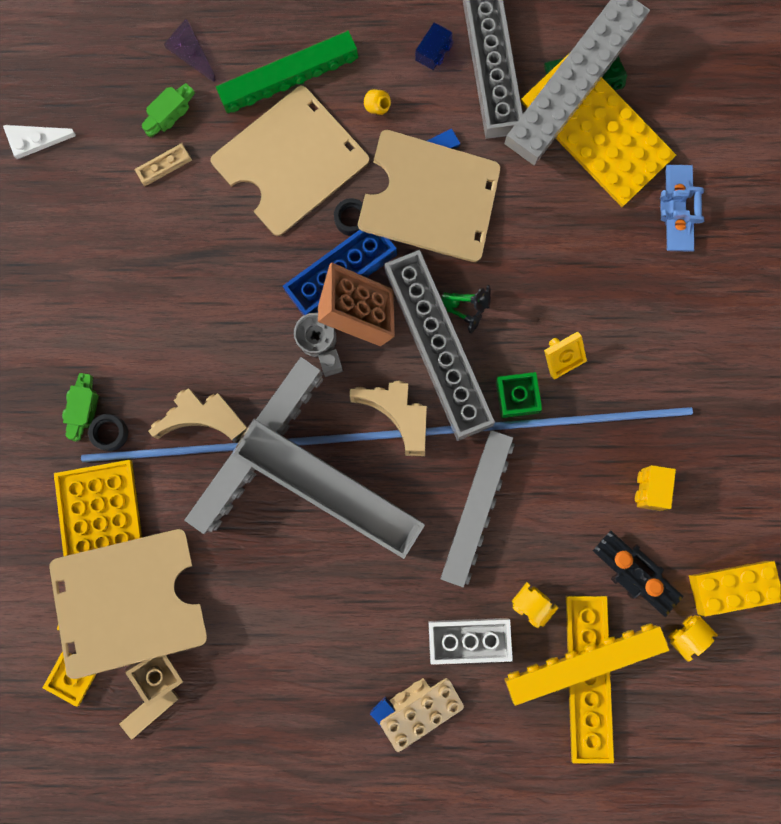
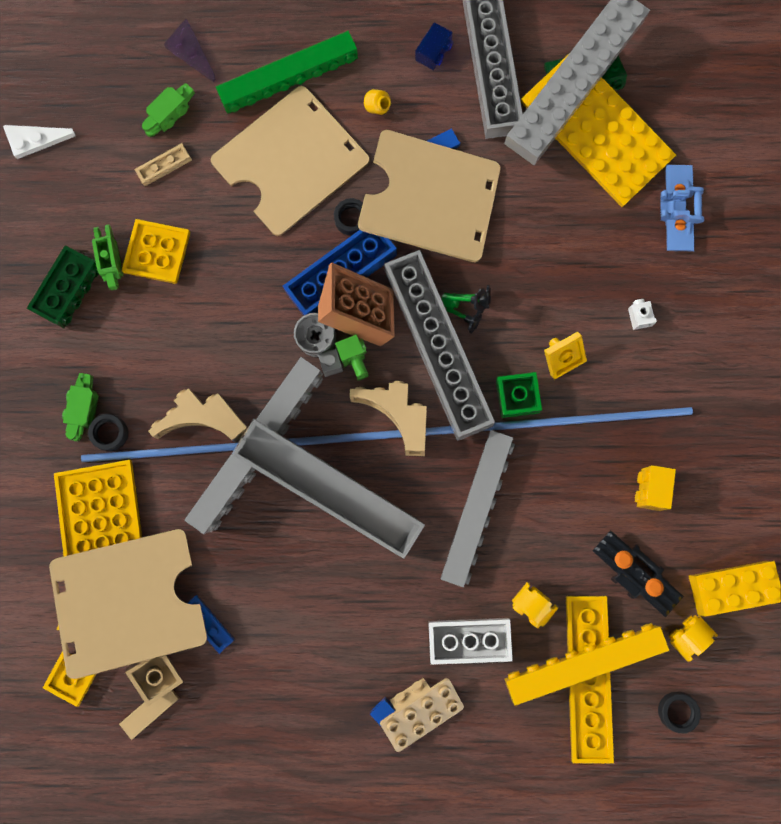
(64, 287): none -> dark green bracket
(107, 257): none -> bright green hinge
(156, 251): none -> yellow plate
(216, 633): none -> blue tile
(352, 353): none -> bright green brick
(637, 318): none -> white brick
(694, 718): none -> black tyre

